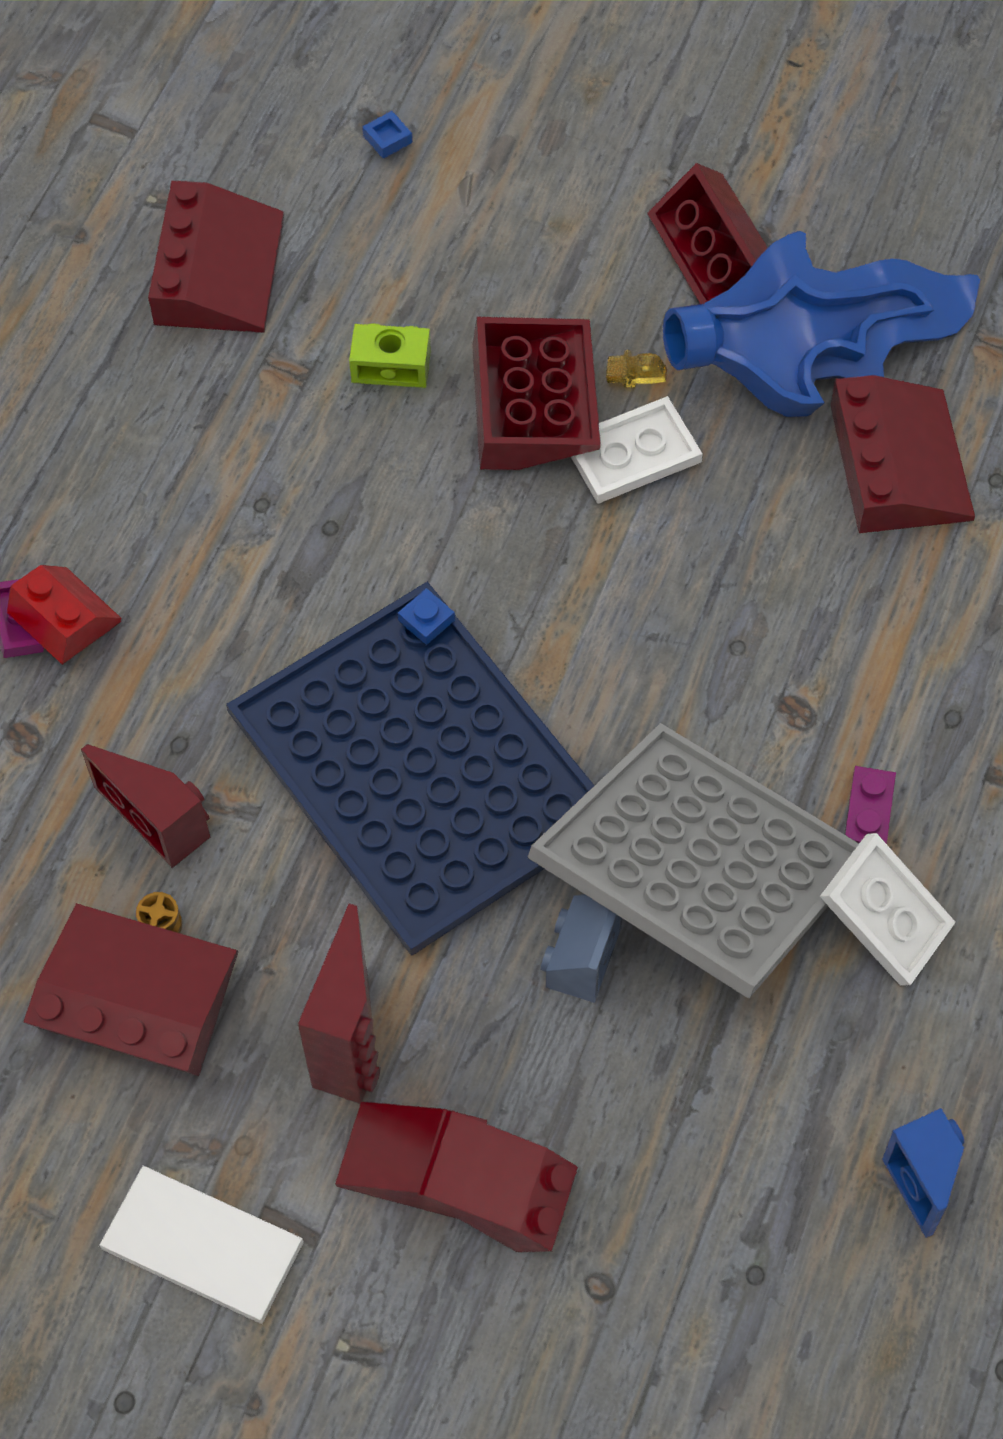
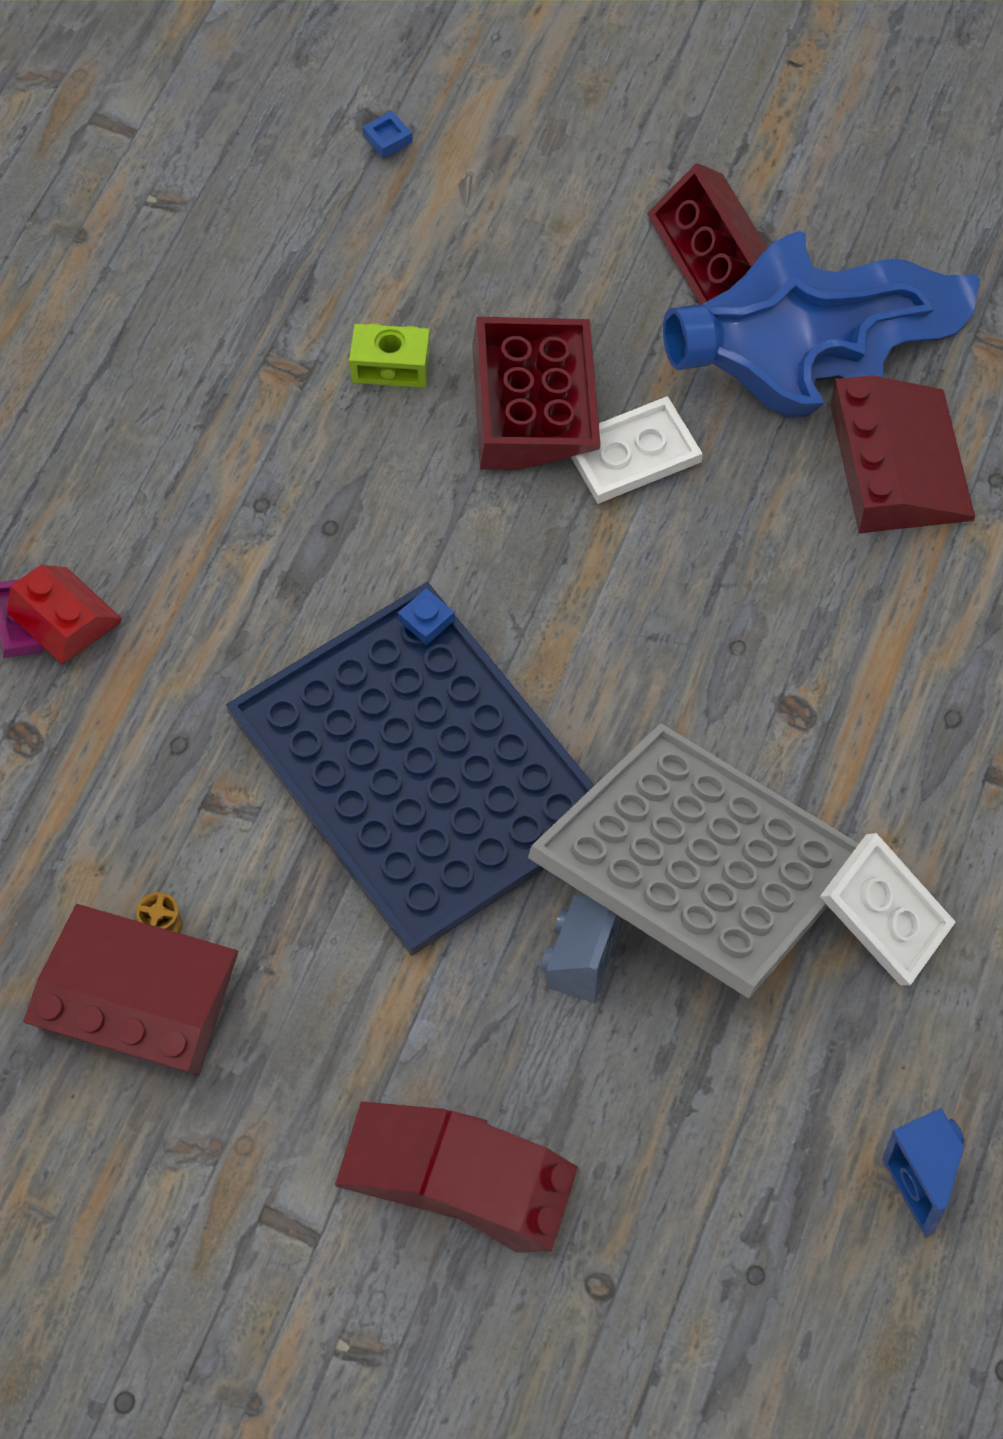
(151, 801): dark red slope -> none
(202, 1244): white tile -> none
(214, 260): dark red slope -> none
(339, 1020): dark red slope -> none
(636, 369): clear yellow piece -> none
(870, 803): magenta plate -> none

